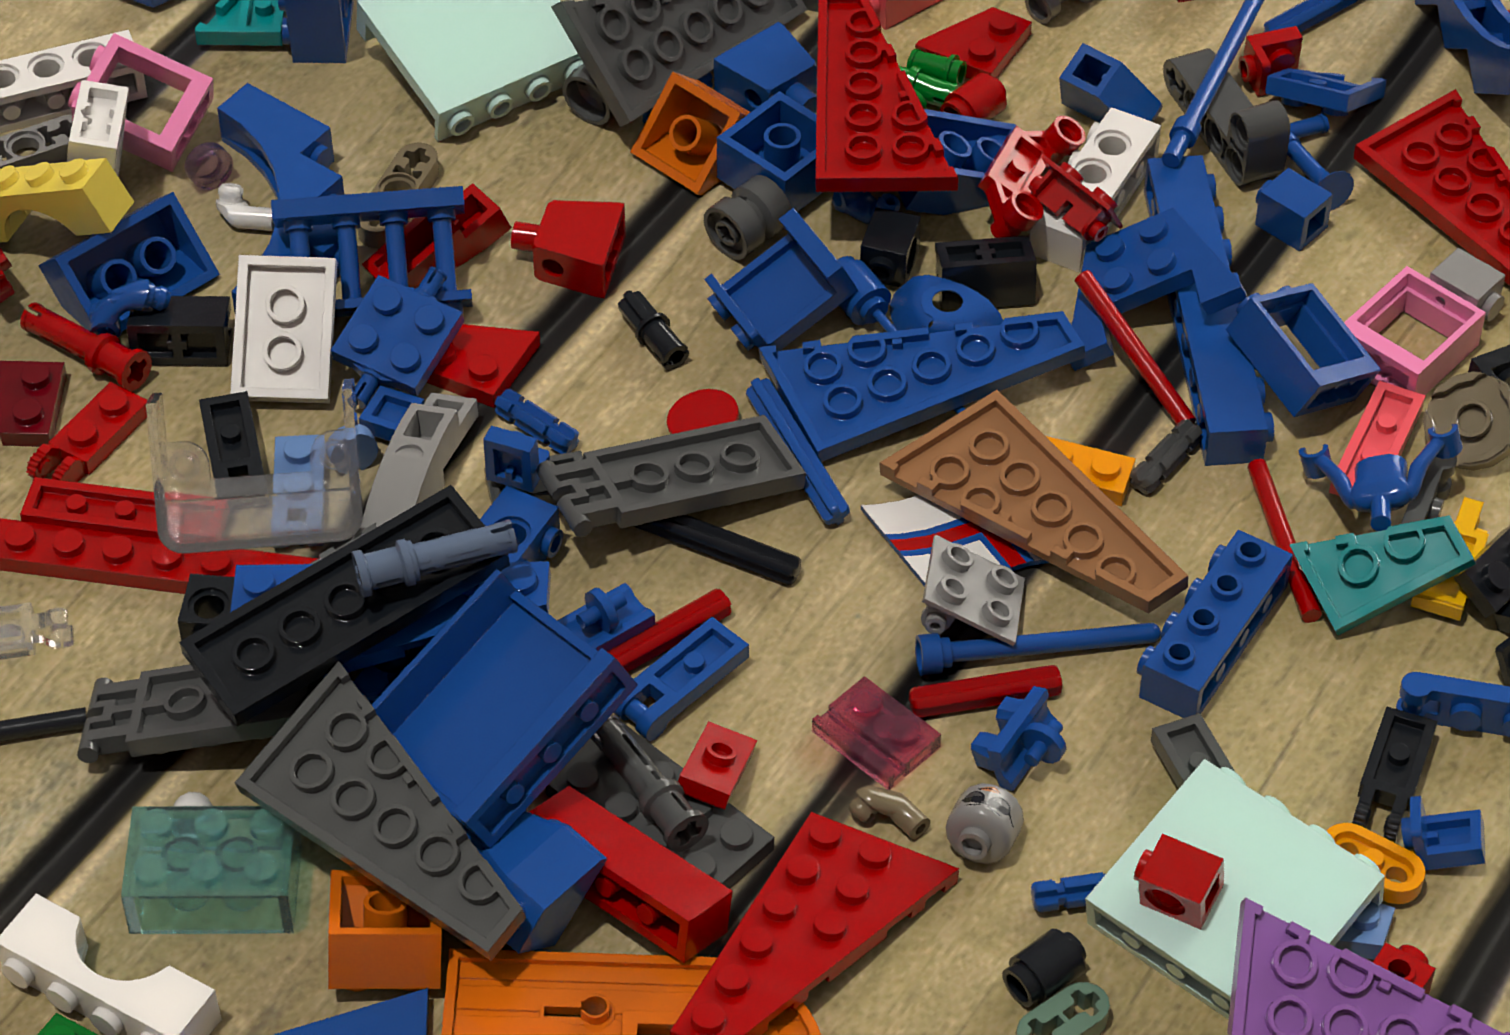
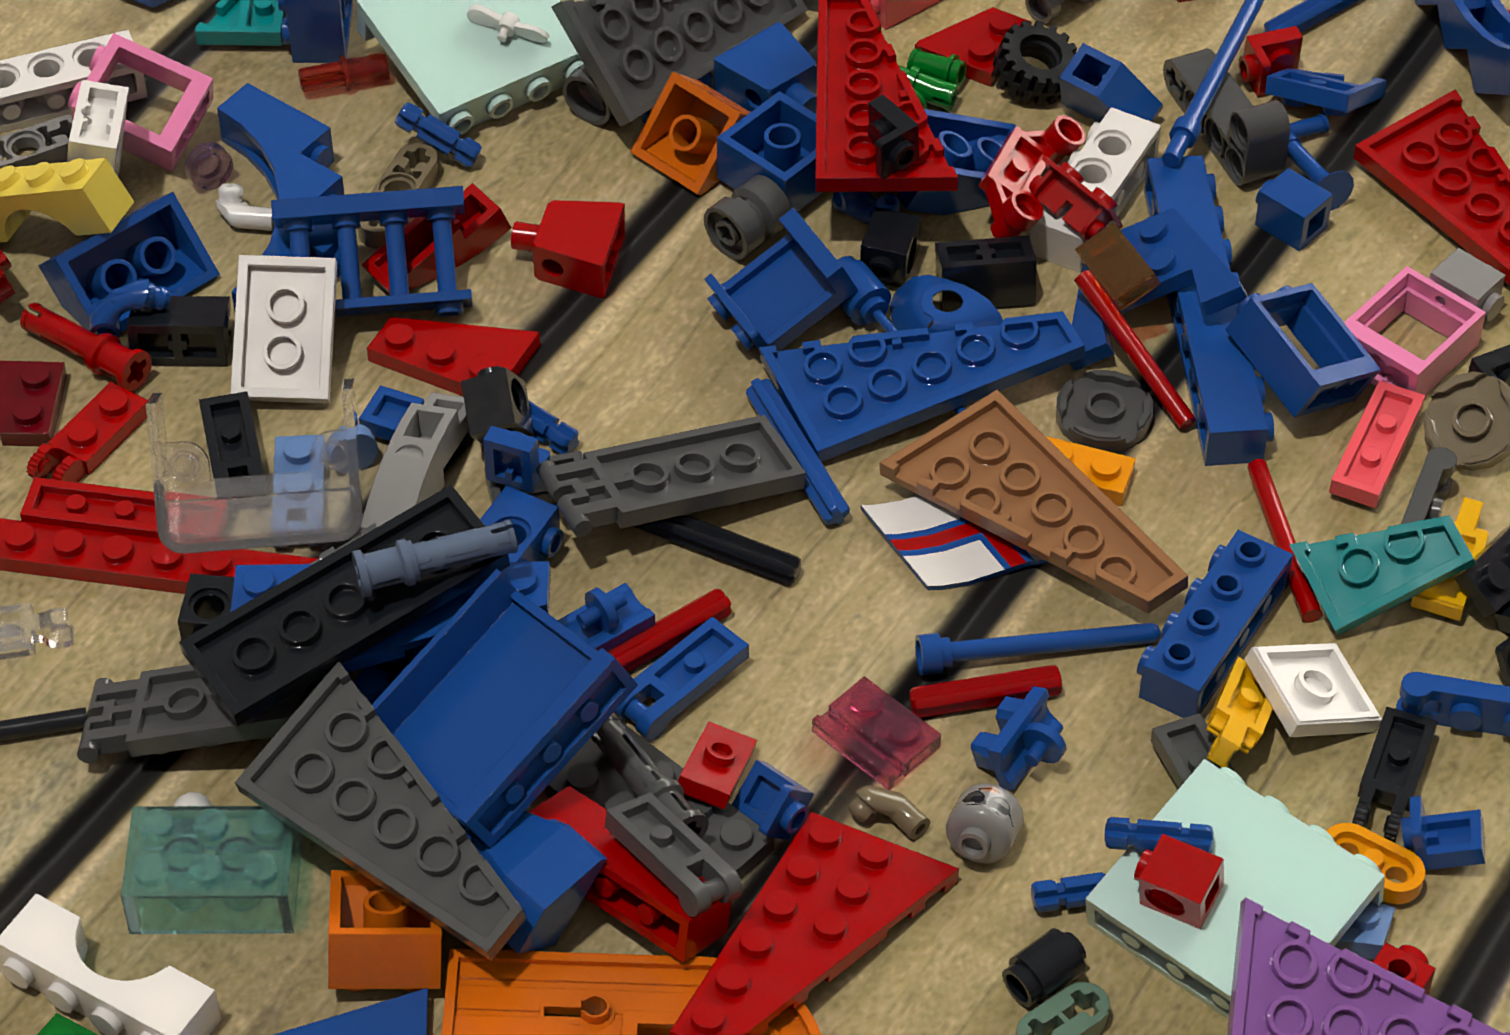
(344, 73): none -> clear red axle
(397, 336): blue plate -> none
(438, 135): none -> blue axle
(498, 400): none -> black brick
(506, 24): none -> white piece
(653, 329): black axle -> none
(673, 853): none -> dark grey plate
(702, 410): red piece -> none
(773, 801): none -> blue bracket
(893, 136): none -> black bracket
(972, 591): light grey hinge -> none
(978, 98): red brick -> none
(1023, 78): none -> black tyre
(1104, 411): none -> dark grey tile
(1117, 266): none -> clear orange tile
(1146, 834): none -> blue axle
(1165, 456): dark grey axle -> none
(1237, 714): none -> yellow hinge
(1313, 690): none -> white tile
(1382, 480): blue piece -> none

